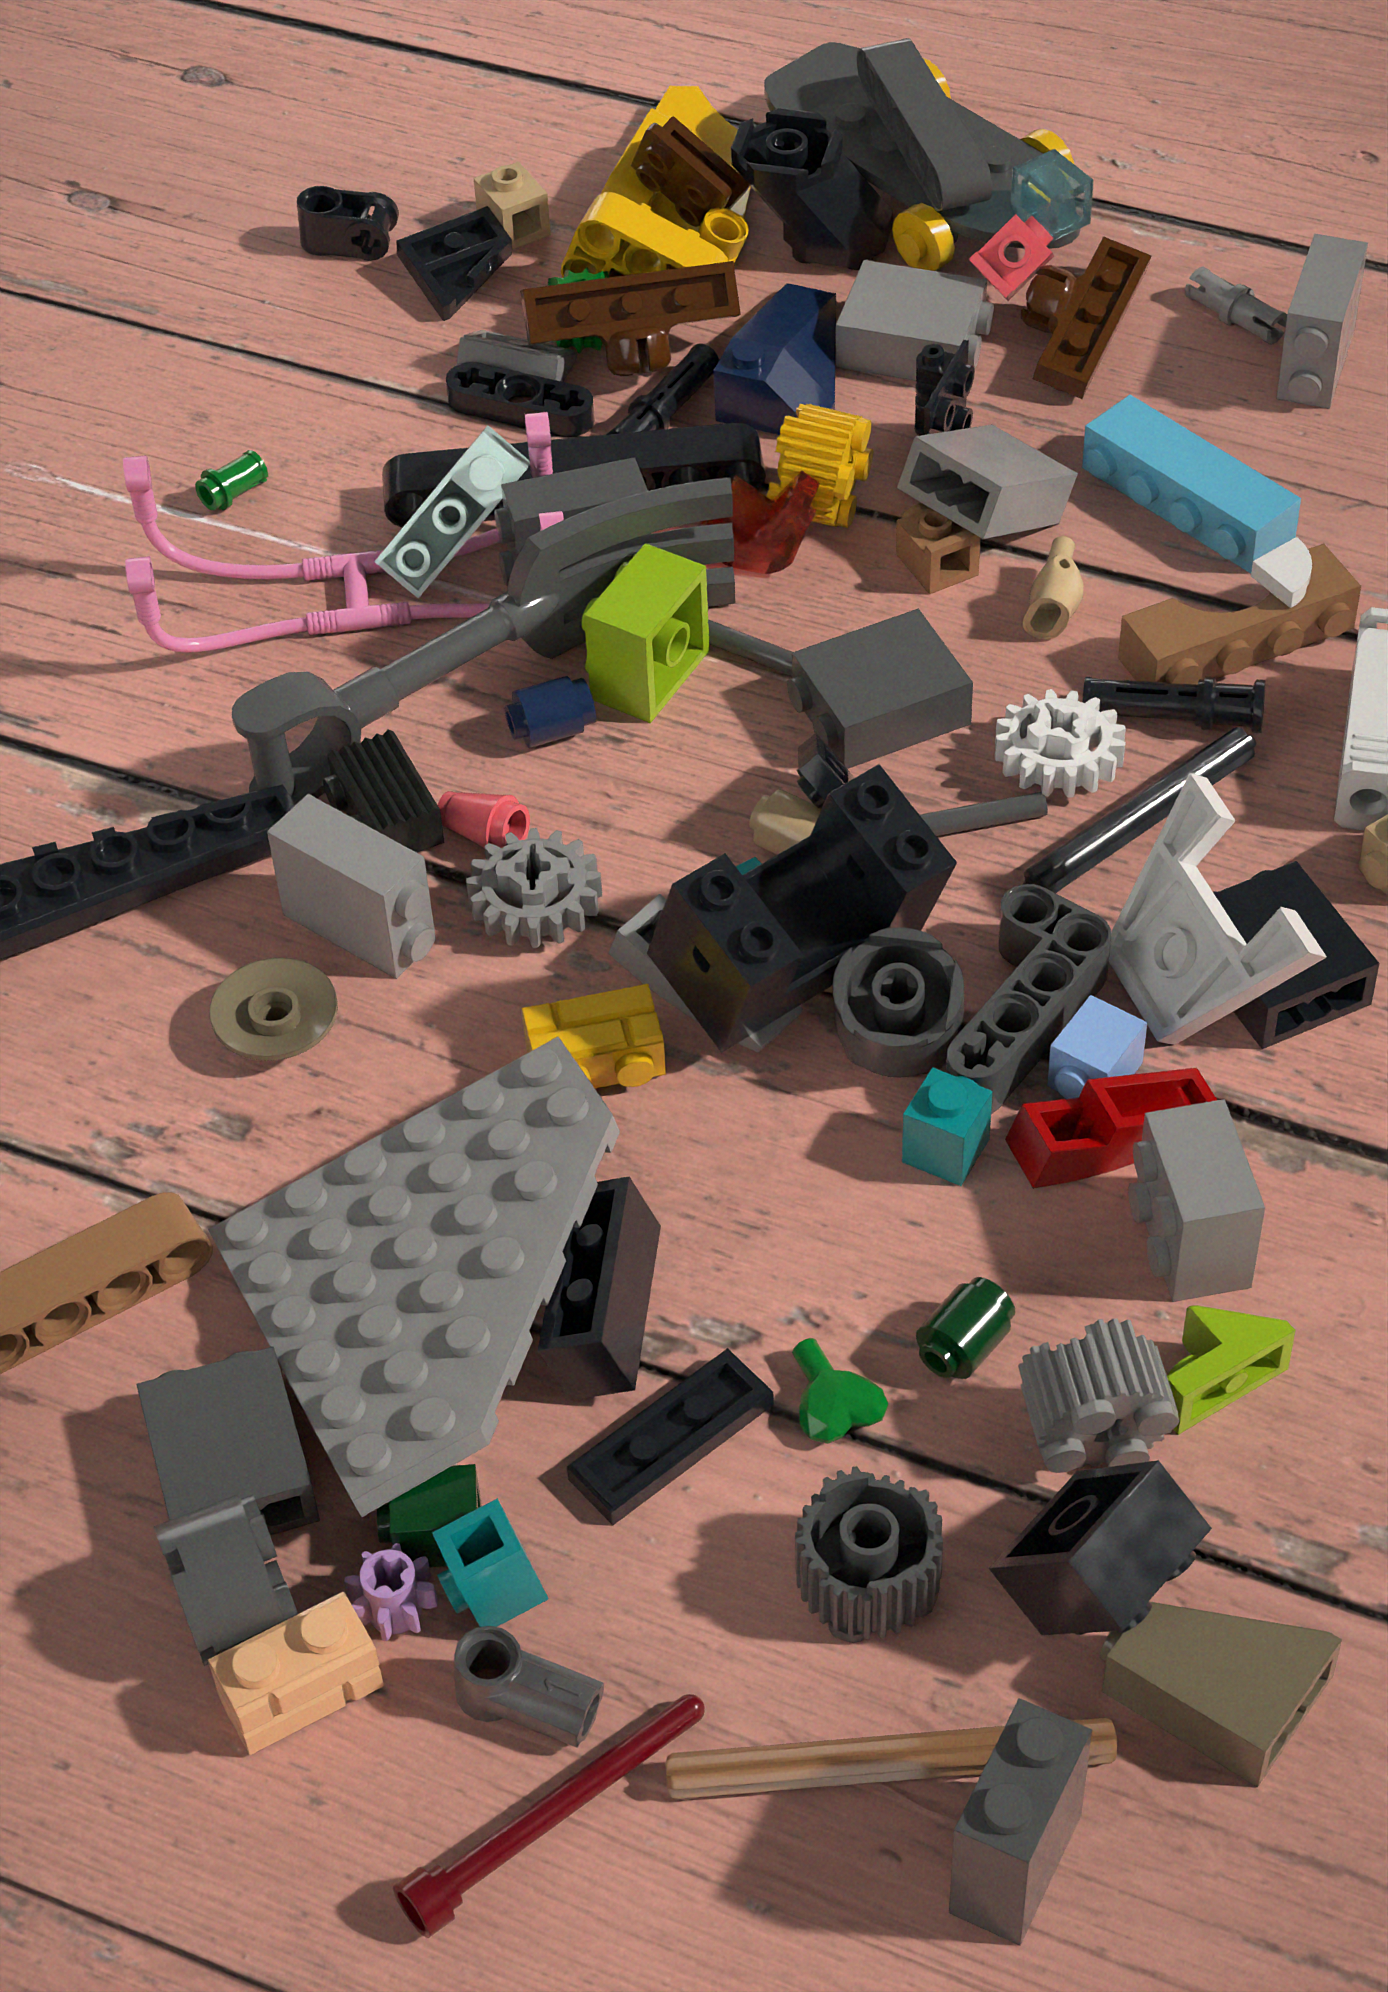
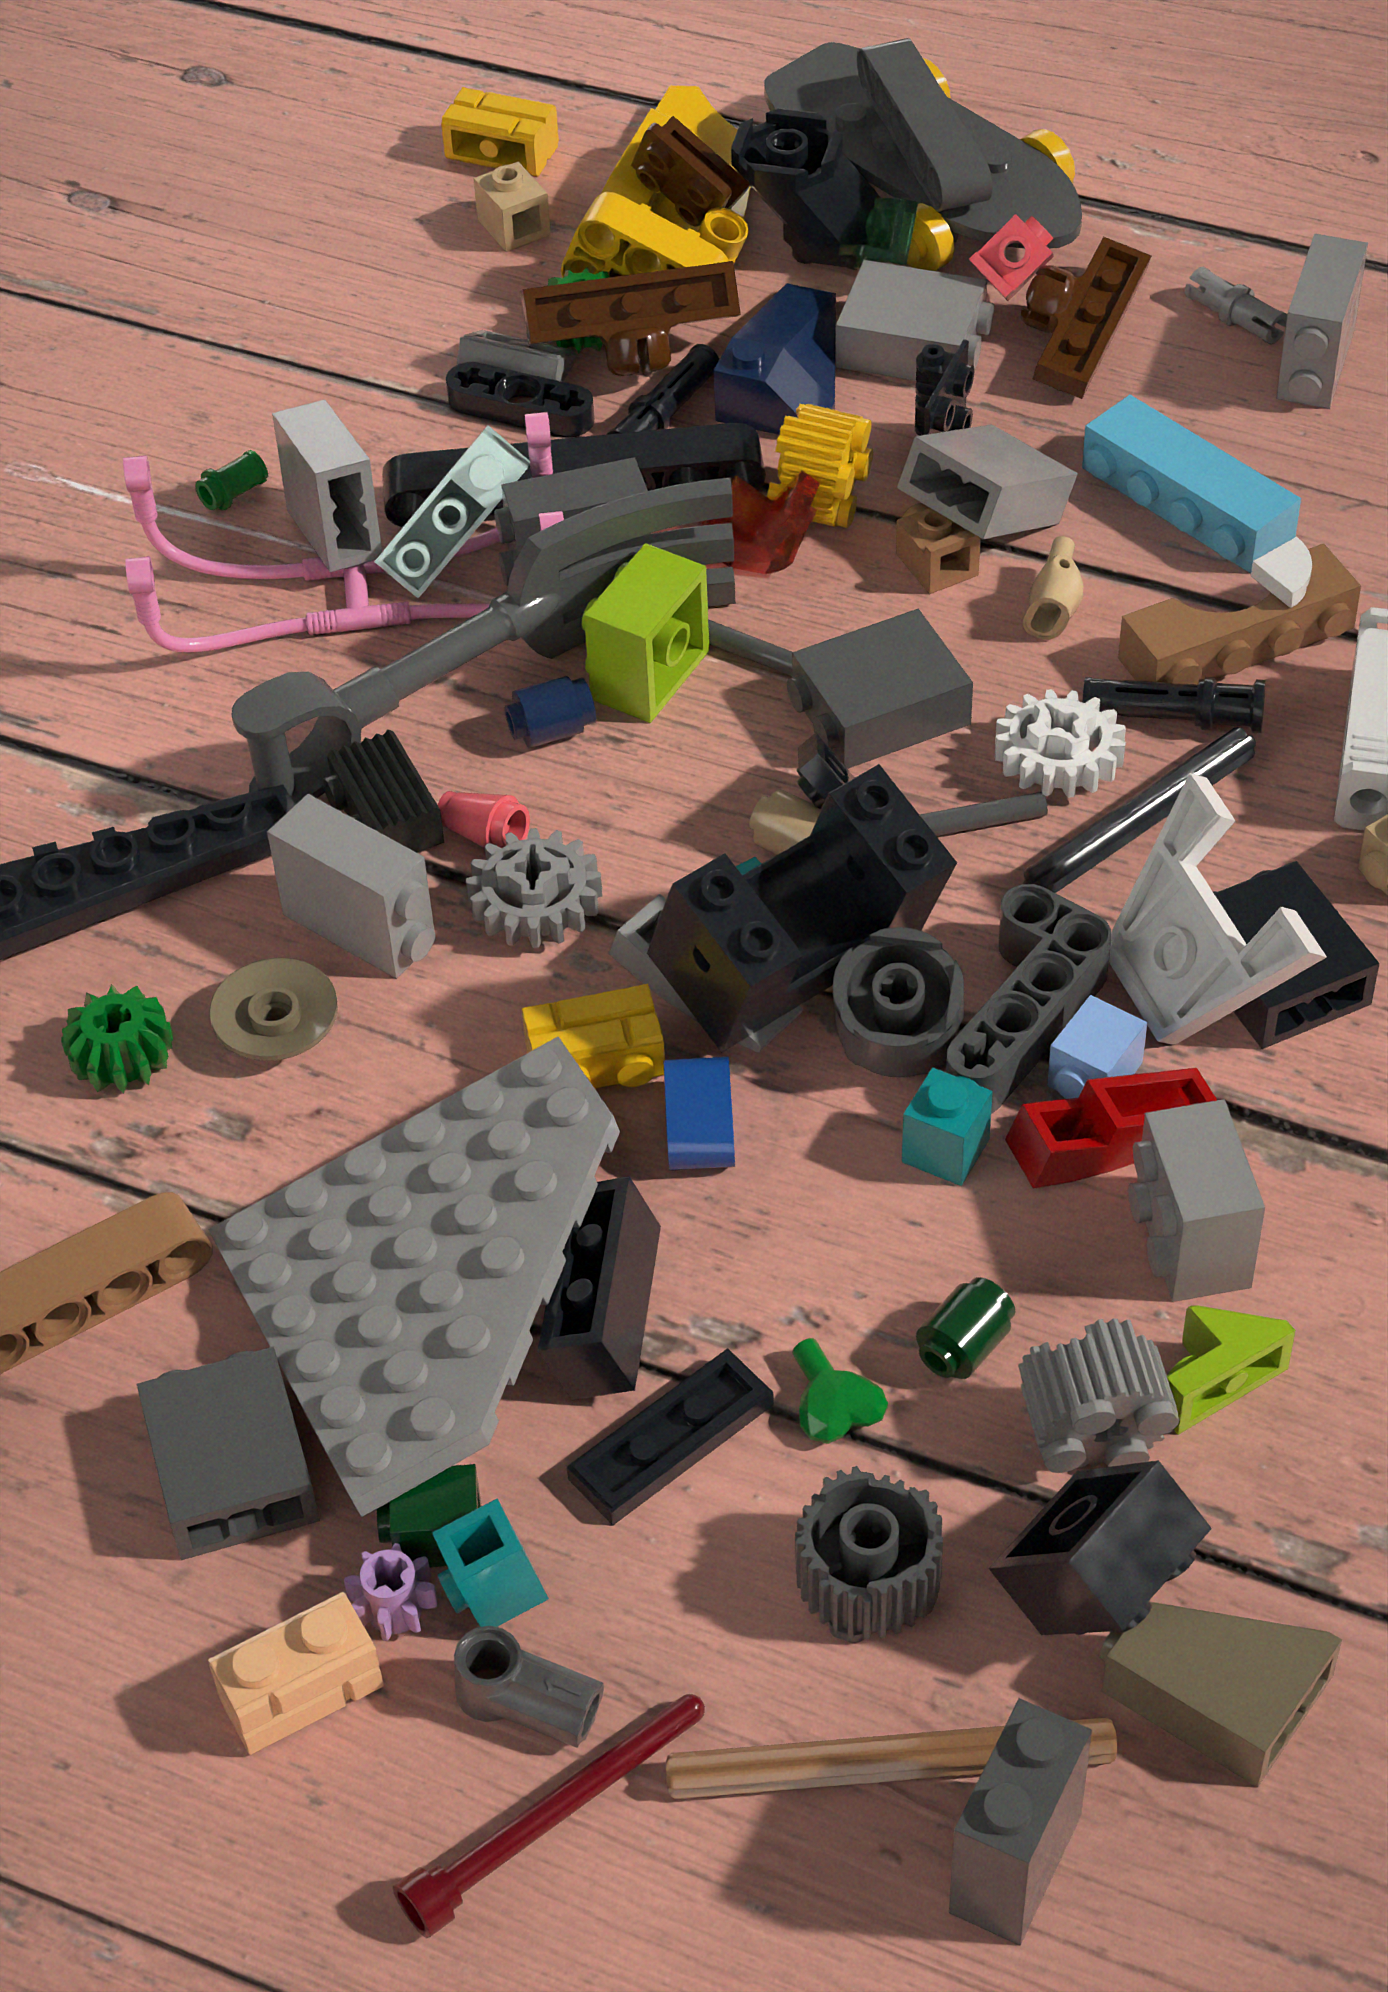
(117, 1038): none -> green gear
(222, 1576): dark grey brick -> none
(328, 485): none -> light grey brick
(340, 224): black piece -> none
(455, 258): black wing -> none
(499, 130): none -> yellow brick
(699, 1113): none -> blue beam
(888, 233): none -> clear green bracket
(1052, 193): clear light blue brick -> none

